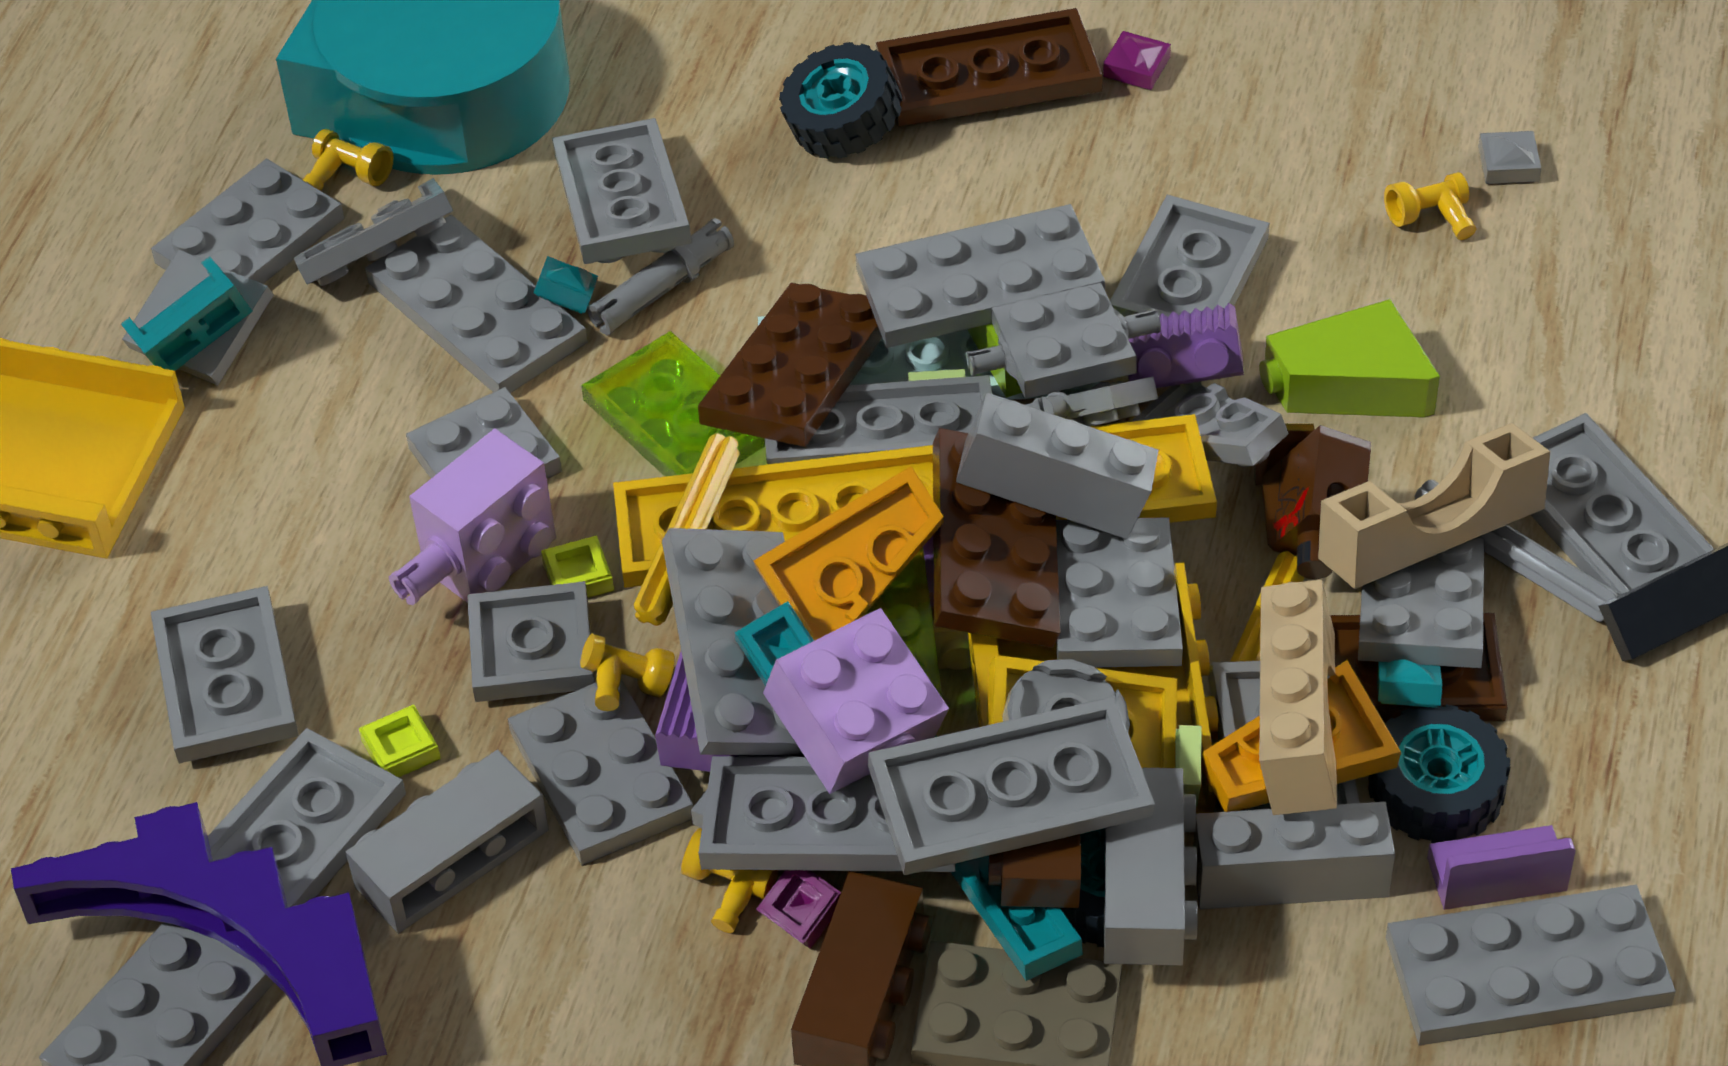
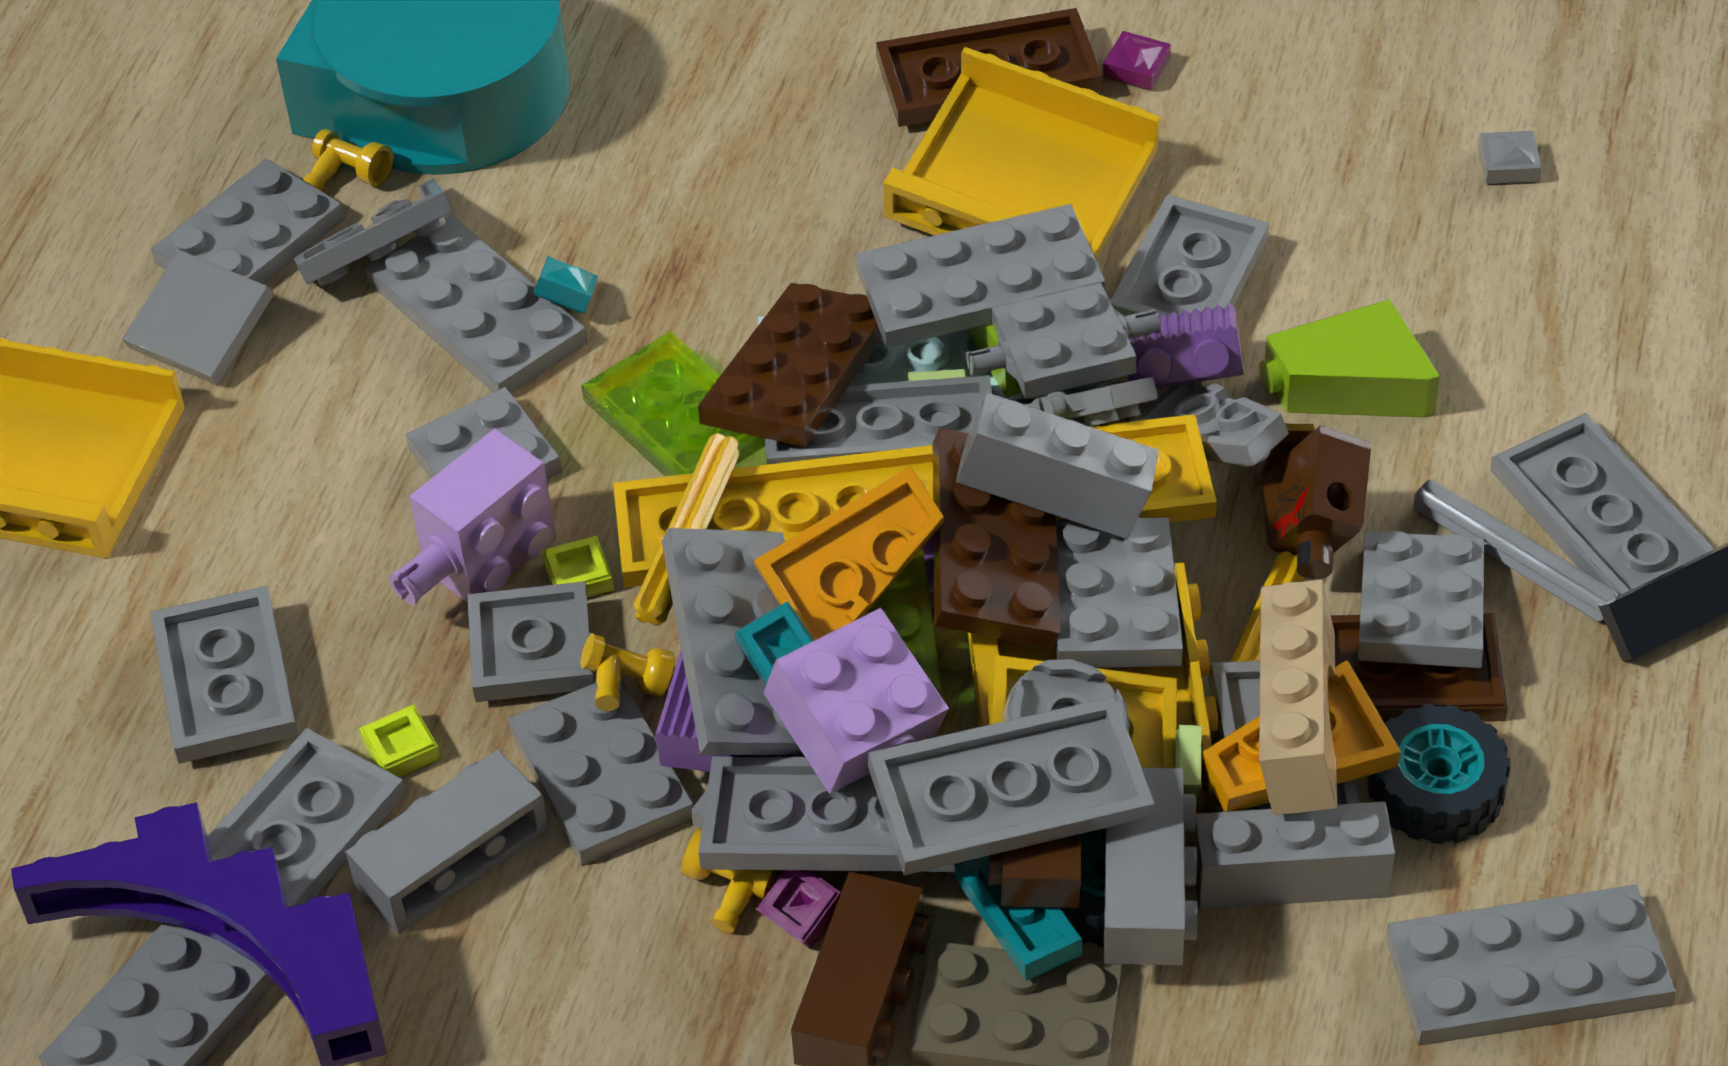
(191, 320): teal hinge -> none
(621, 191): light grey plate -> none
(660, 277): light grey pin -> none
(840, 100): black wheel -> none
(1020, 146): none -> yellow panel
(1405, 202): yellow piece -> none
(1409, 683): teal tile -> none
(1490, 486): tan arch -> none
(1501, 866): medium lavender panel -> none

